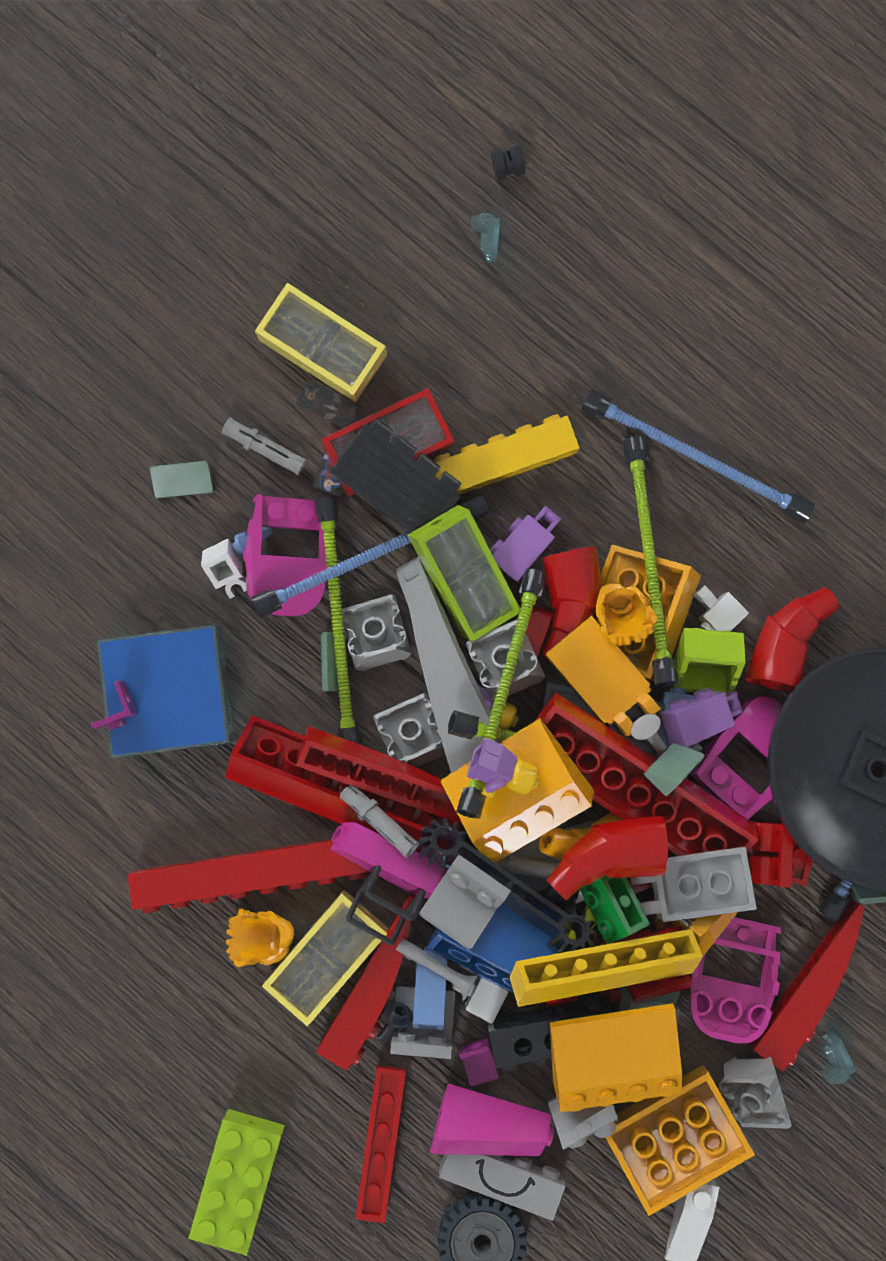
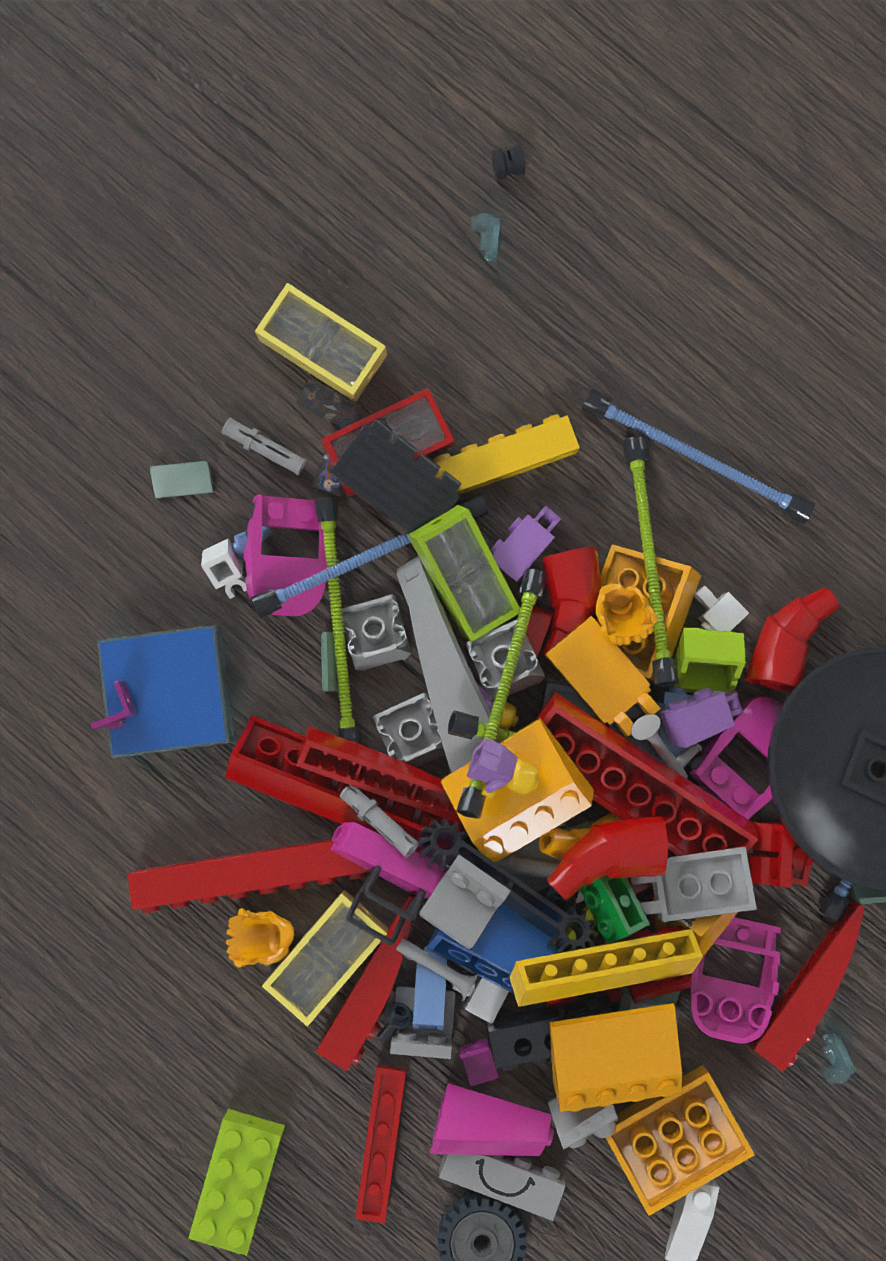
(673, 767): sand green slope -> none
(755, 1093): light grey slope -> none

